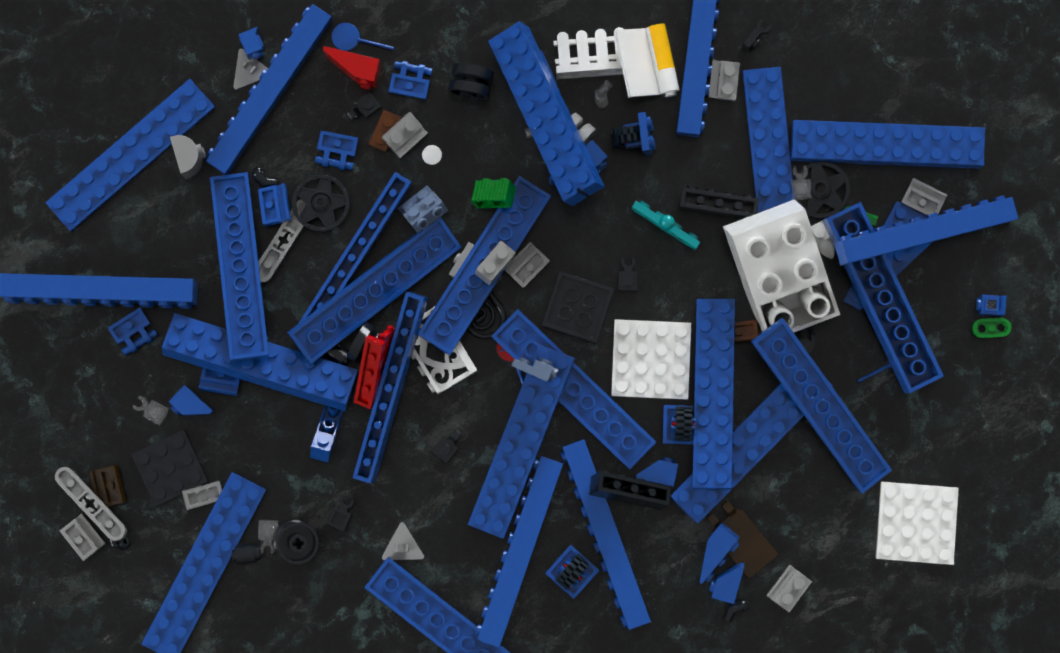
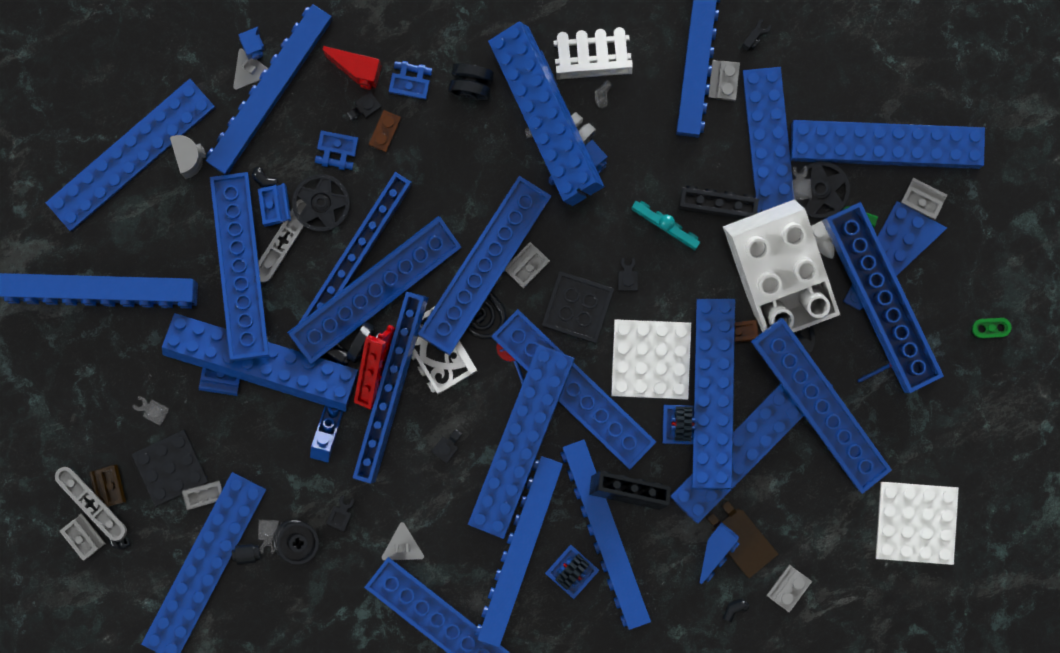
(129, 326): blue plate -> none
(188, 403): blue slope -> none
(347, 37): blue piece -> none
(404, 134): light grey plate -> none
(422, 209): sand blue plate -> none
(431, 154): white sticker -> none
(460, 258): light grey plate -> none
(493, 193): green brick -> none
(495, 263): light grey brick -> none
(541, 369): sand blue plate -> none
(635, 135): plate -> none
(647, 61): white door -> none
(660, 472): blue slope -> none
(727, 584): blue slope -> none
(924, 231): blue brick -> none
(991, 305): blue window -> none

